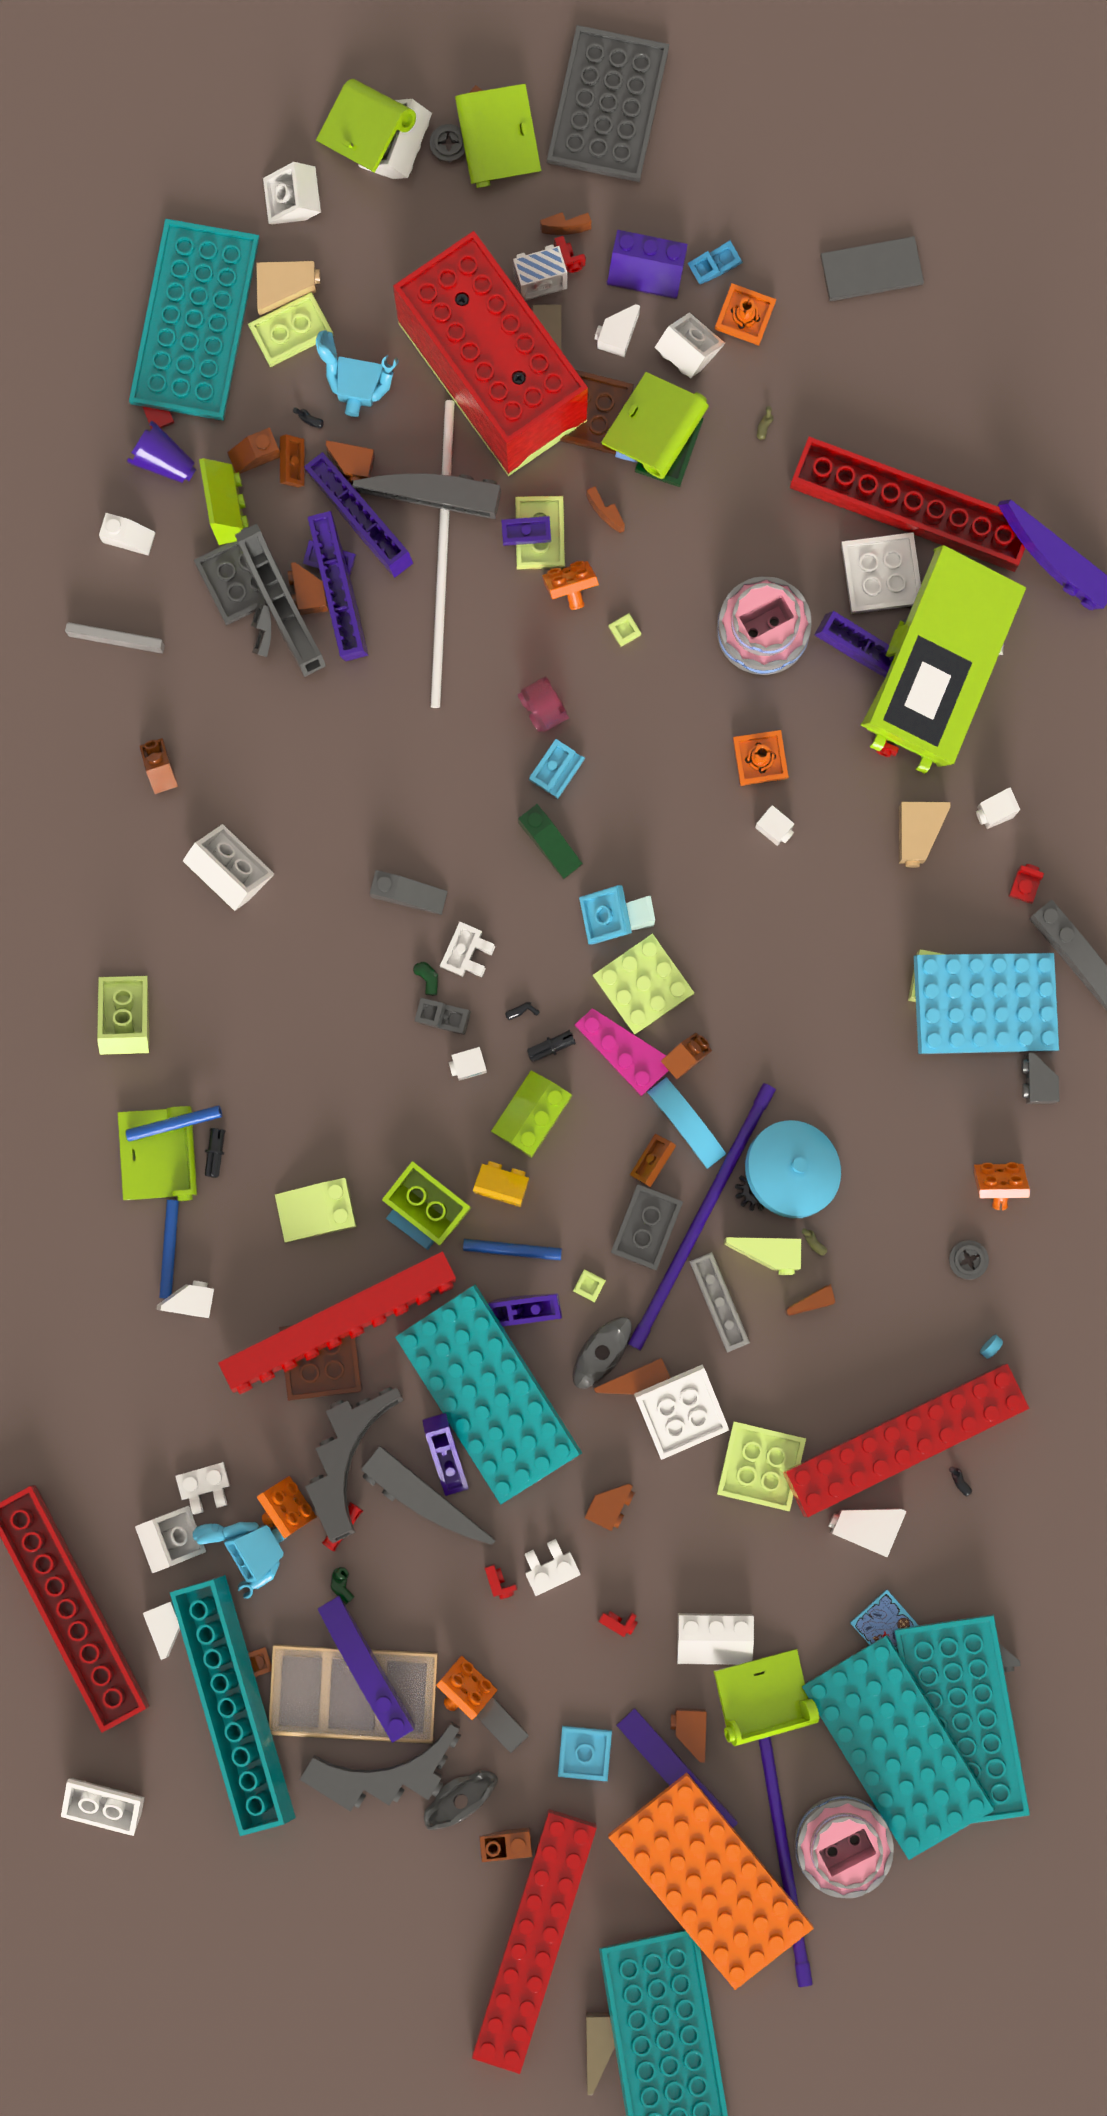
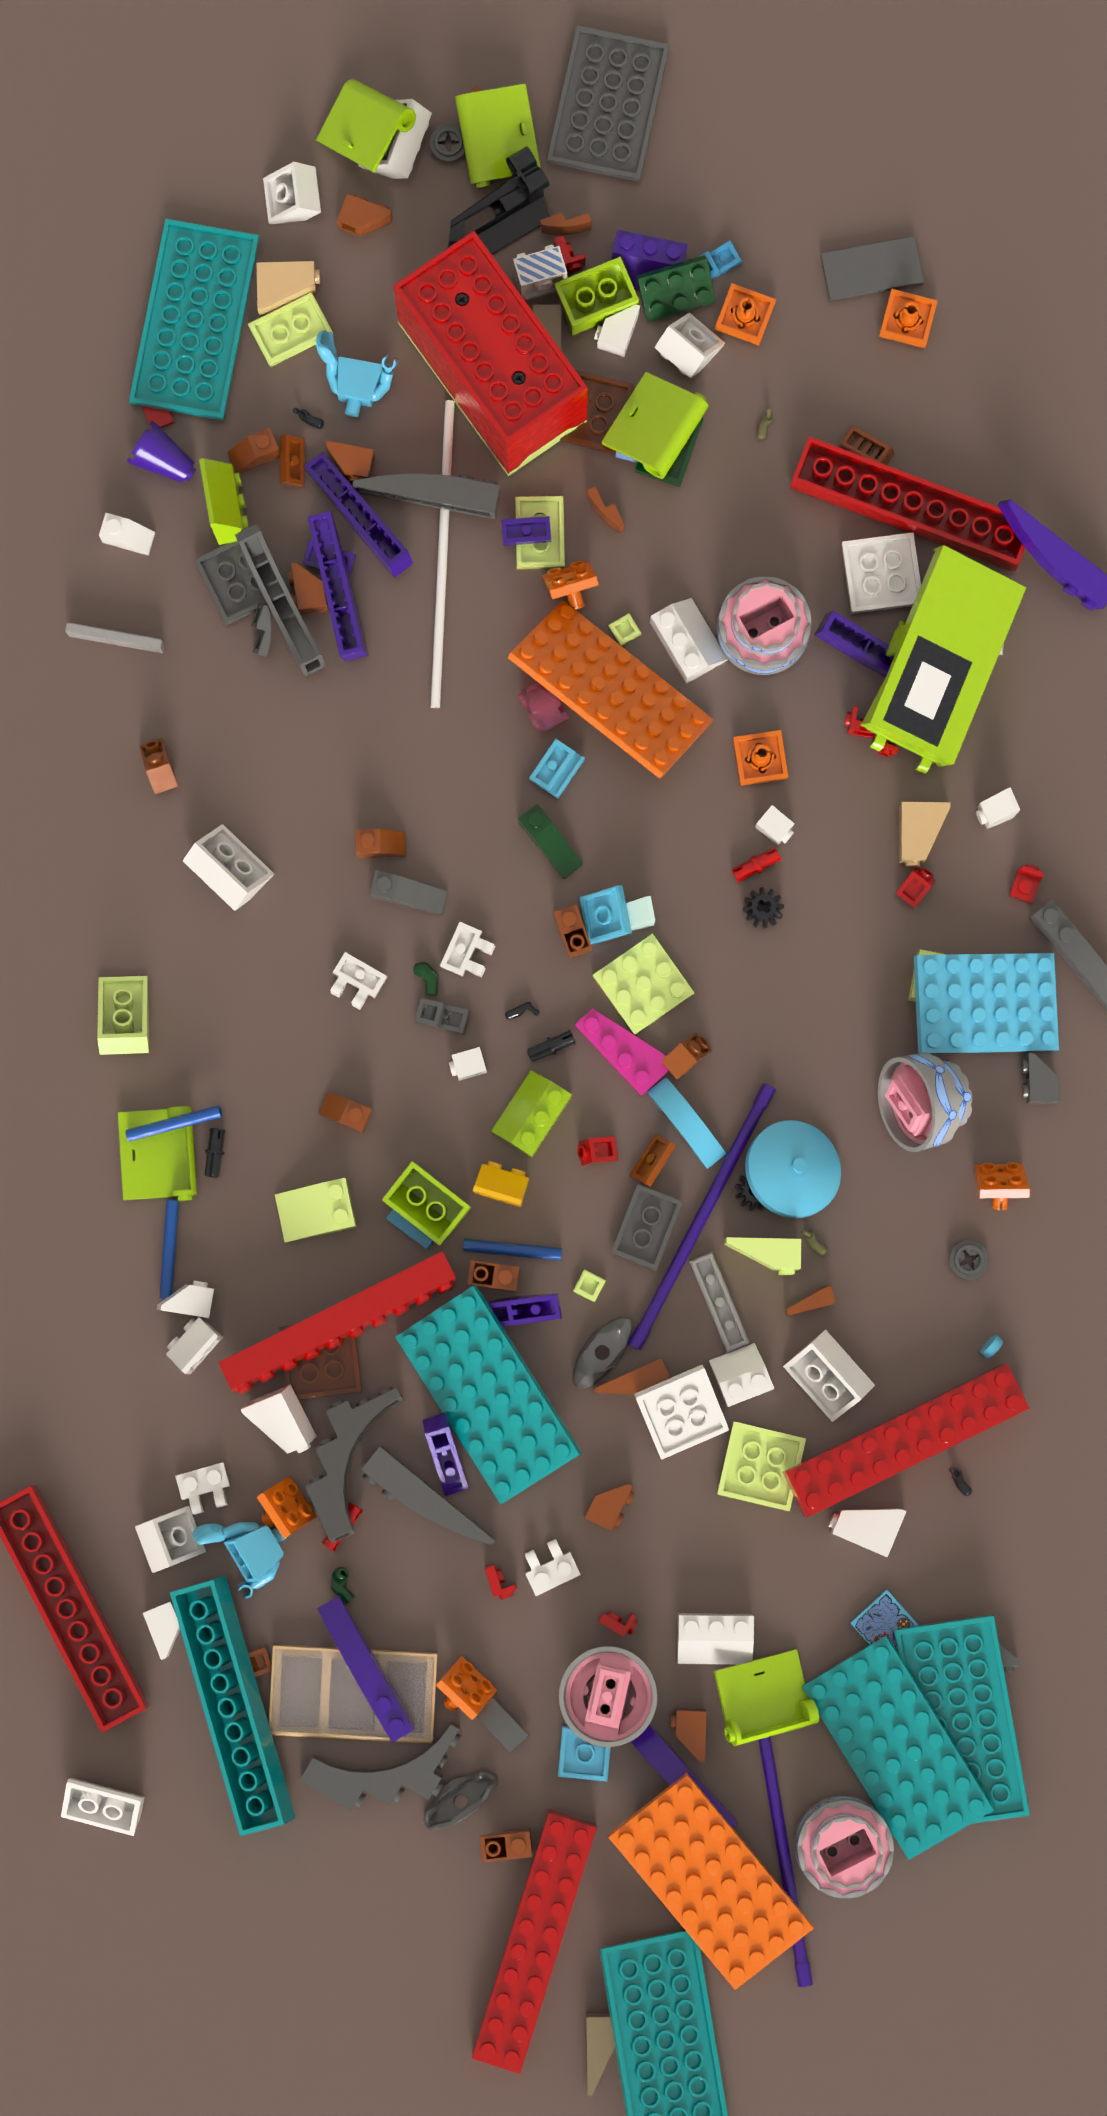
(193, 1345): none -> white slope
(281, 1419): none -> white slope
(346, 1112): none -> dark orange slope
(359, 975): none -> white plate
(361, 216): none -> dark orange slope
(379, 843): none -> dark orange slope
(493, 1276): none -> dark orange slope
(516, 203): none -> black panel
(572, 931): none -> dark orange slope
(595, 295): none -> lime slope
(597, 1150): none -> red bracket
(610, 689): none -> orange plate
(630, 1701): none -> bright pink piece
(676, 288): none -> dark green plate
(687, 639): none -> white slope
(741, 1374): none -> white slope
(756, 864): none -> red pin
(762, 916): none -> black gear
(829, 1376): none -> white slope
(854, 726): none -> red bracket
(880, 446): none -> dark orange slope
(910, 310): none -> orange plate
(916, 886): none -> red bracket
(923, 1100): none -> piece

